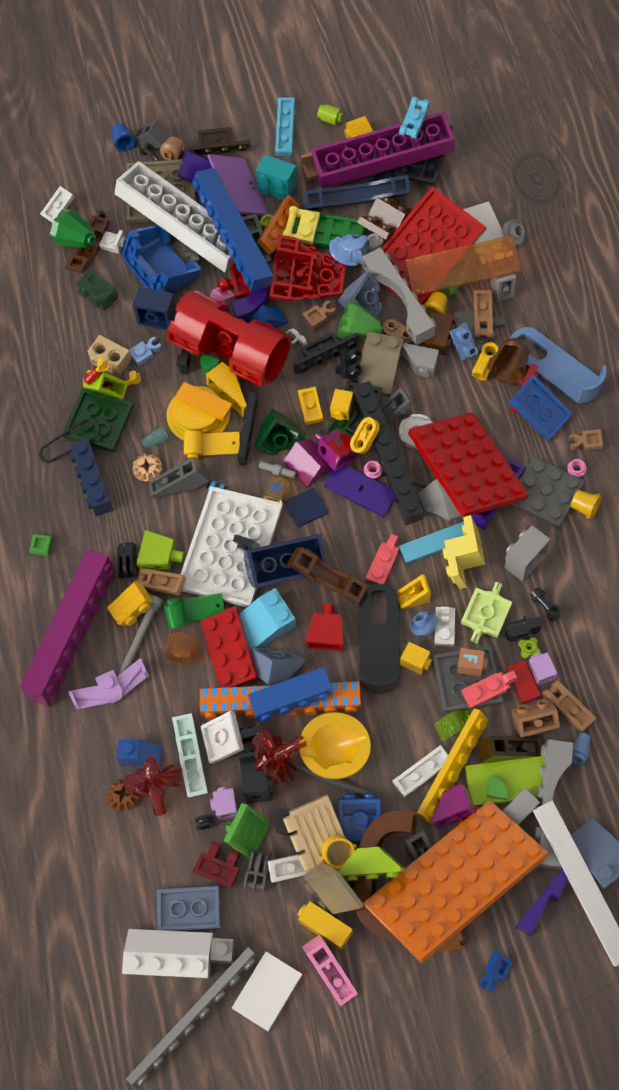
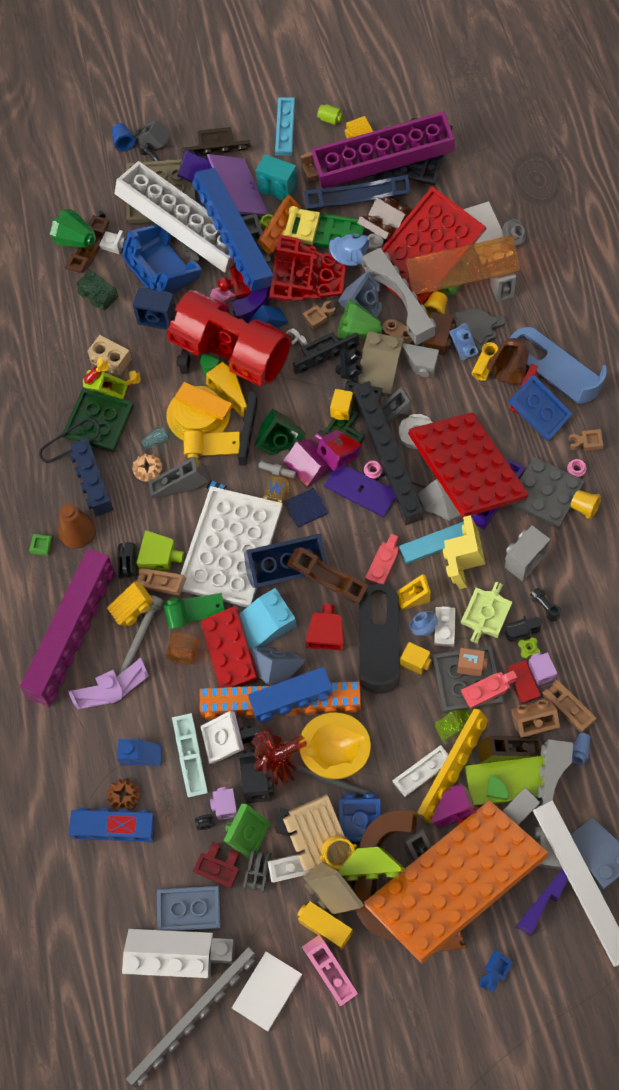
(58, 202): white plate -> none
(75, 527): none -> dark orange cone
(112, 825): none -> blue brick
(142, 353): light blue plate -> none
(152, 783): clear red piece -> none
(172, 148): medium nougat head -> none
(245, 543): black plate -> none
(310, 406): yellow plate -> none
(364, 435): yellow plate -> none
(414, 117): medium azure plate -> none
(483, 313): medium nougat plate -> none

